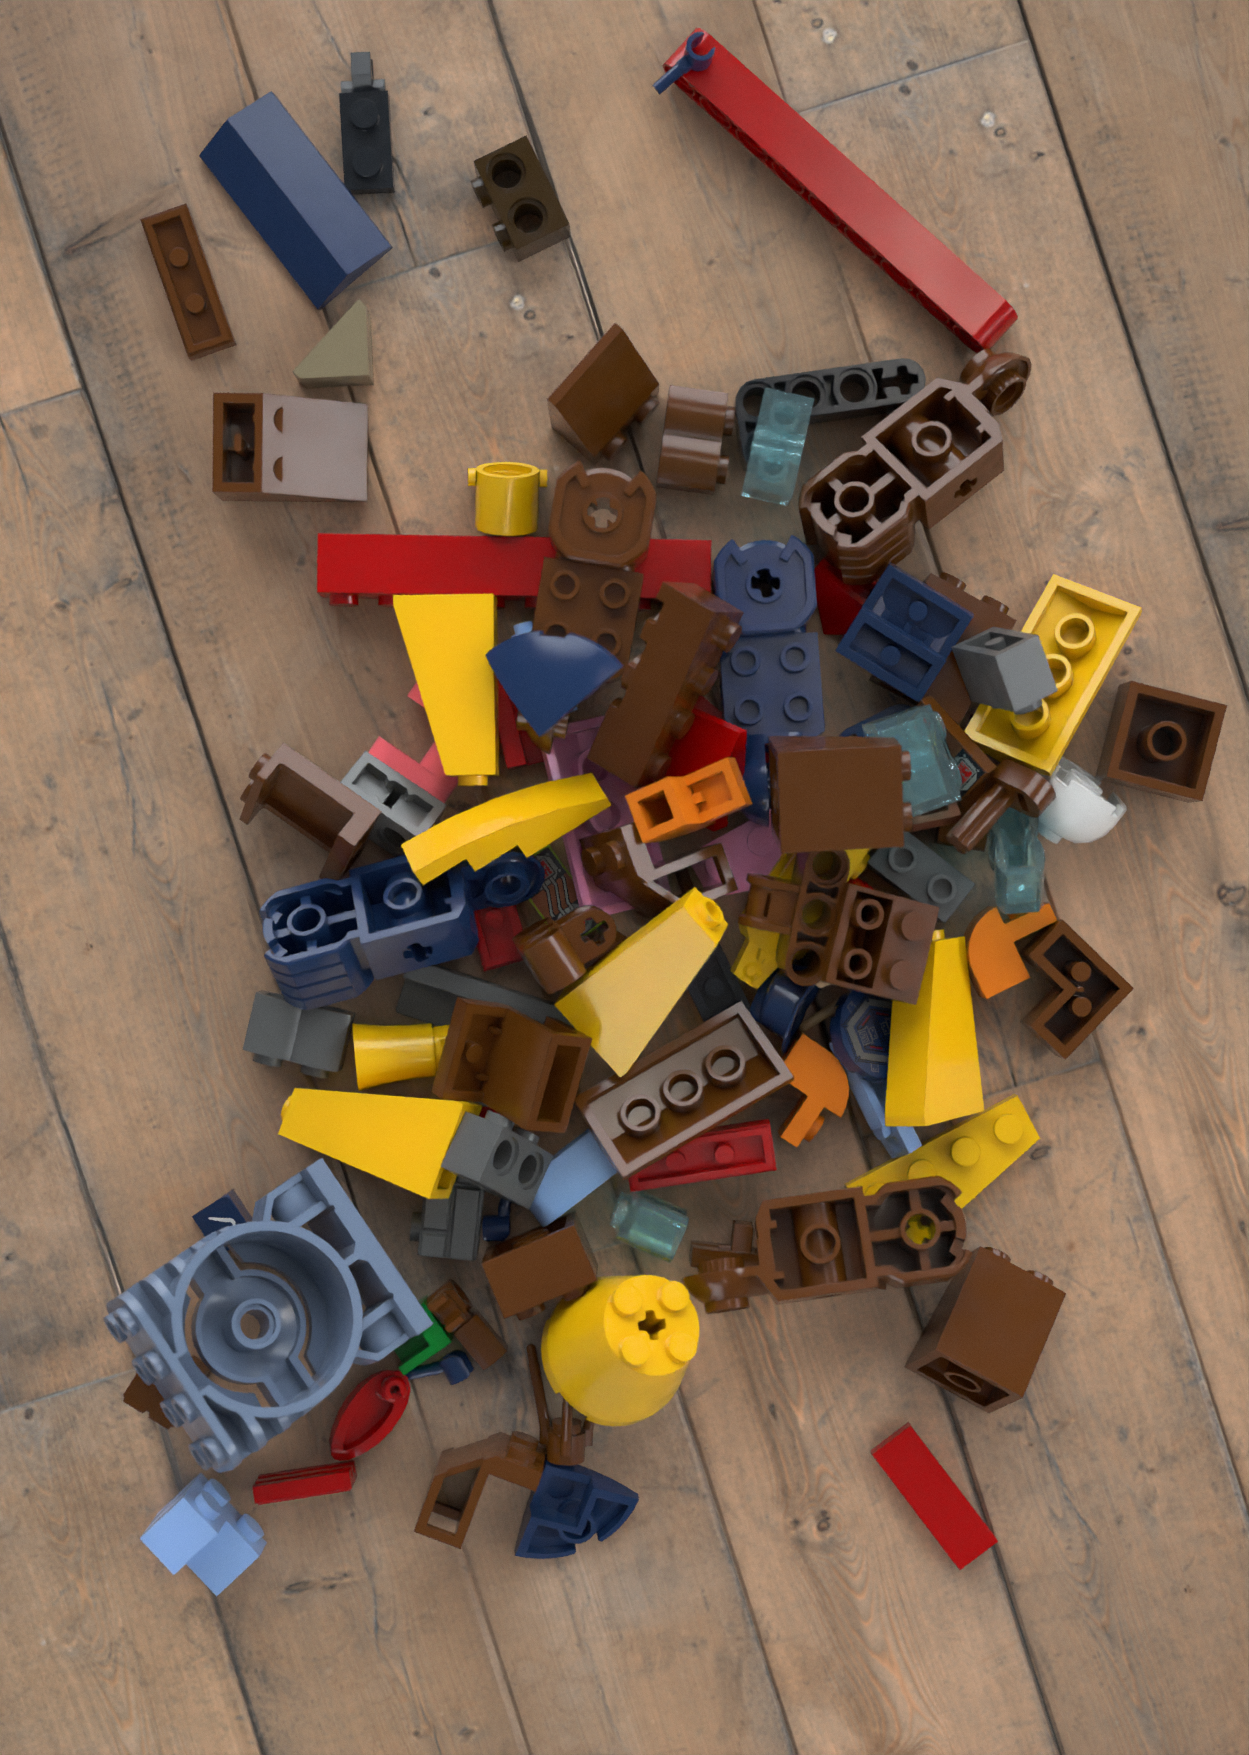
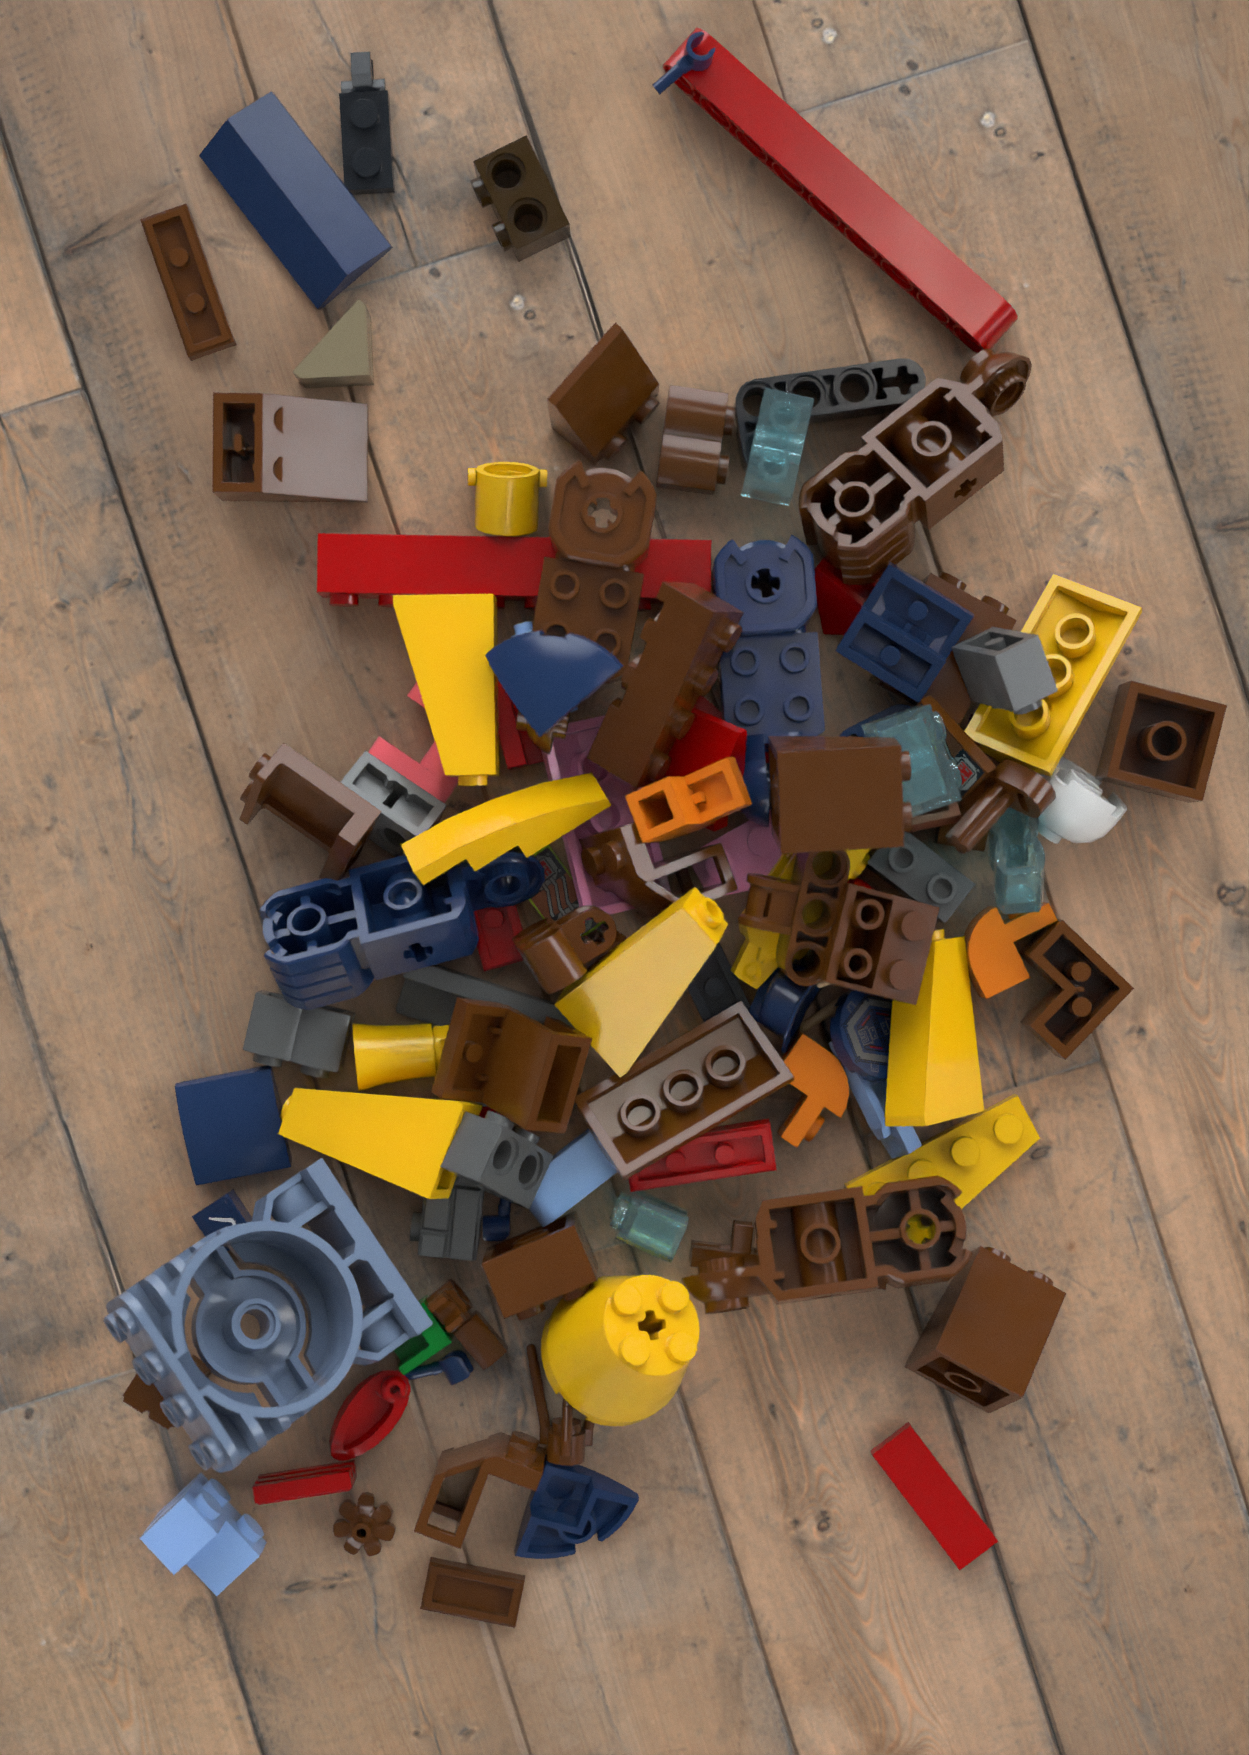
(232, 1125): none -> dark blue slope
(364, 1524): none -> reddish brown plant
(472, 1592): none -> reddish brown tile

